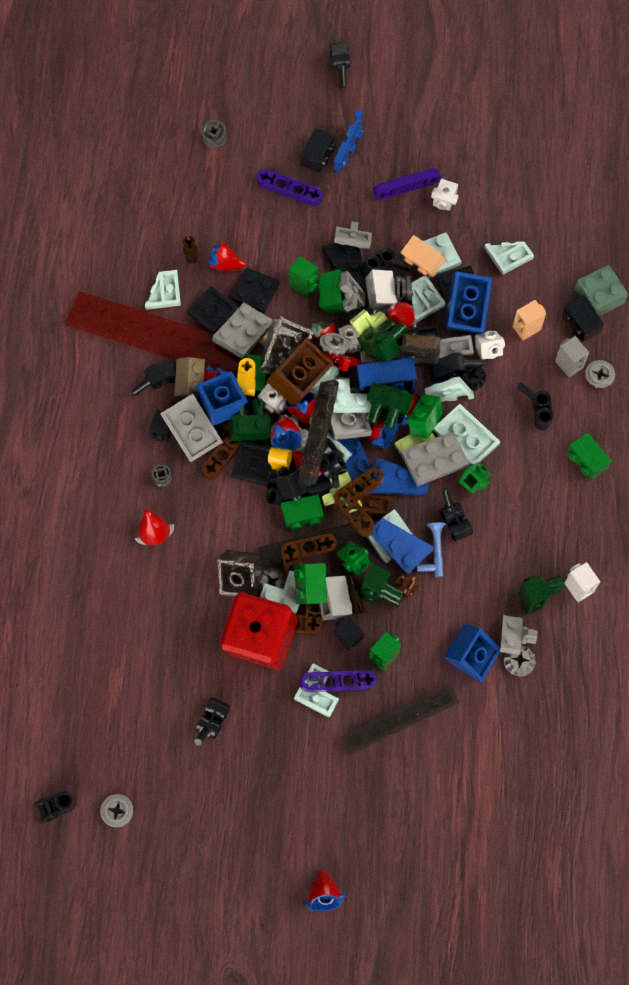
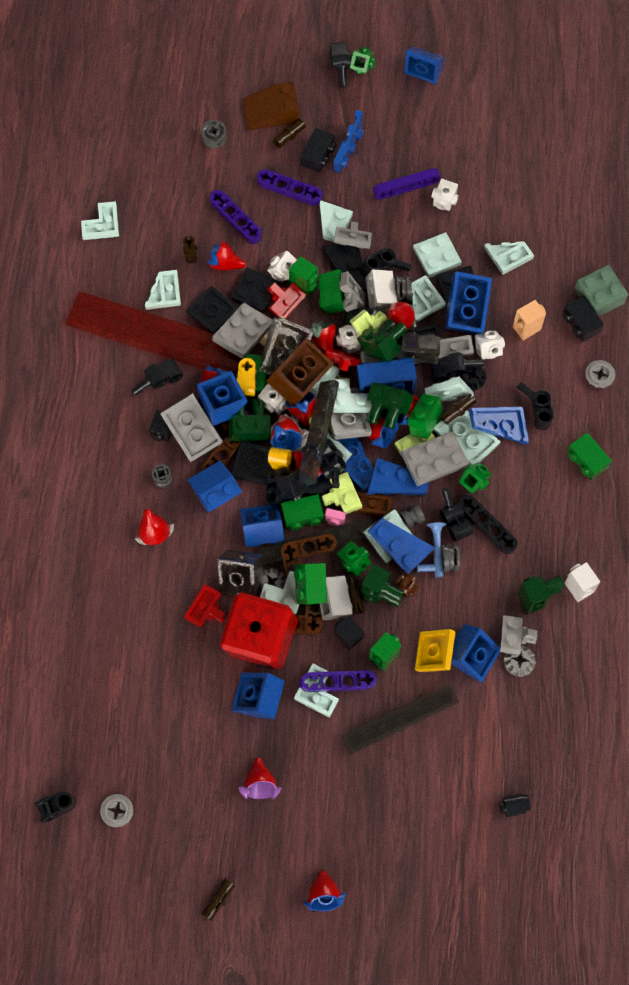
(103, 227): none -> light aqua plate
(188, 374): dark tan brick -> none
(205, 607): none -> red hinge
(211, 723): black beam -> none
(214, 486): none -> blue slope
(218, 899): none -> dark brown pin
(234, 217): none -> dark purple beam
(258, 695): none -> blue slope
(259, 782): none -> hat
(262, 525): none -> blue slope
(271, 106): none -> reddish brown slope
(280, 266): none -> white brick
(285, 299): none -> hinge
(289, 133): none -> dark brown pin
(331, 217): none -> light aqua wing
(335, 517): none -> bright pink plate
(339, 345): light grey gear -> none
(352, 498): reddish brown beam -> none
(357, 63): none -> green brick
(412, 516): none -> dark grey wheel
(423, 64): none -> blue slope
(423, 256): light nougat brick -> none
(435, 650): none -> yellow plate
(448, 557): none -> dark grey wheel
(458, 409): none -> dark brown pin
(490, 522): none -> black beam
(501, 422): none -> wing
(514, 805): none -> black brick
(571, 356): light grey brick -> none

